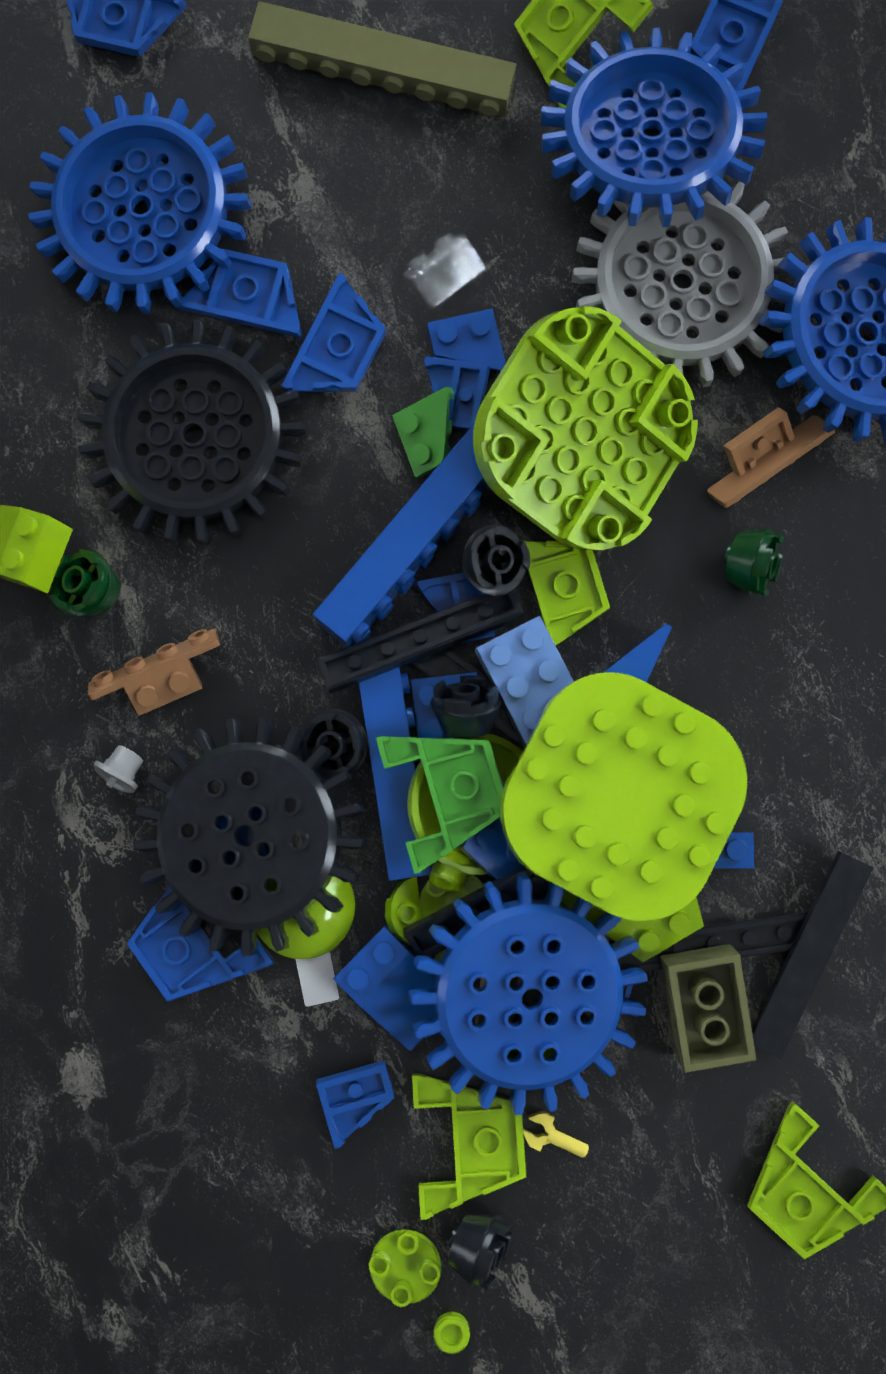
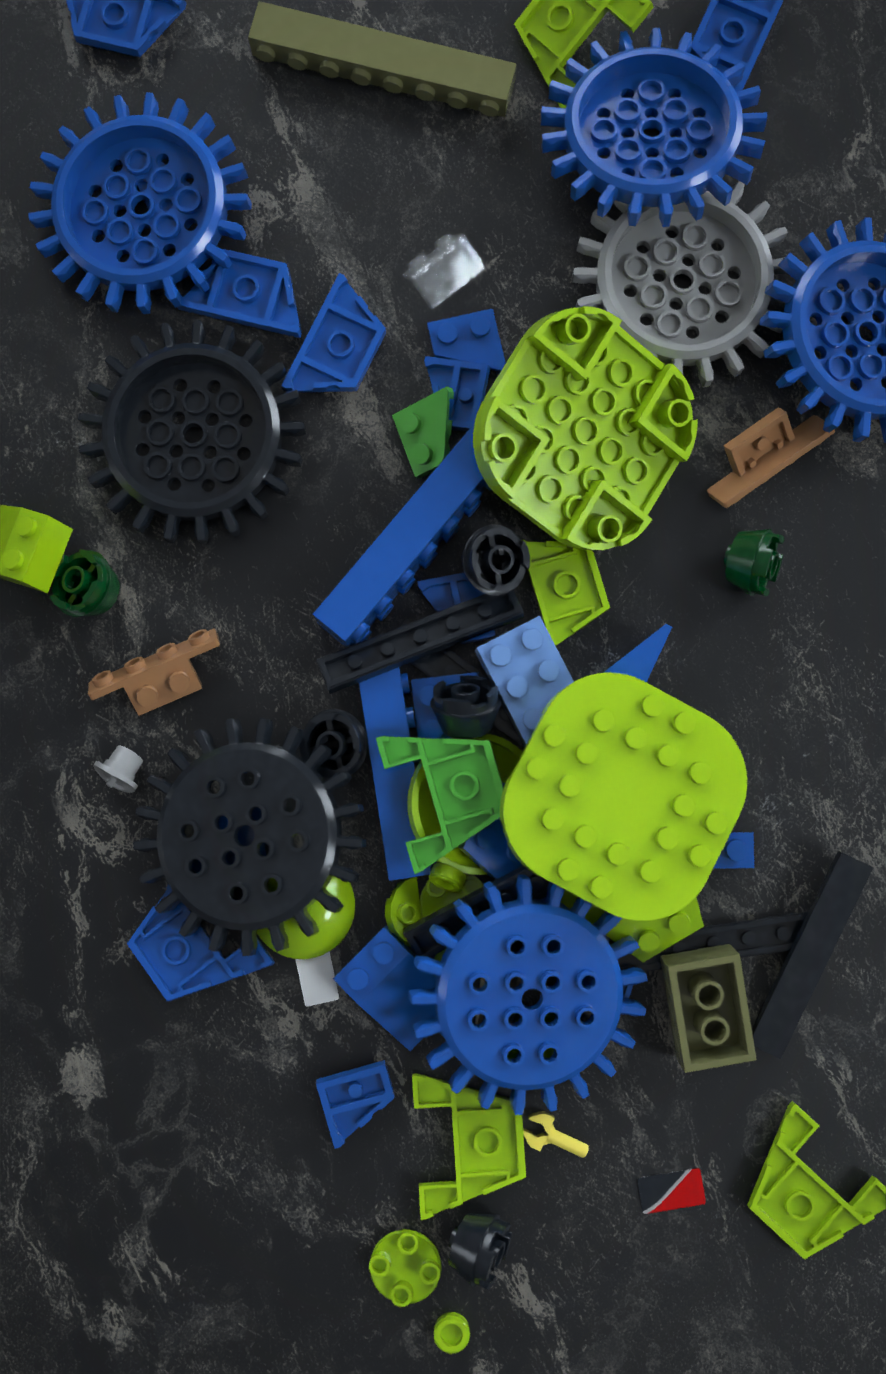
(671, 1191): none -> sticker

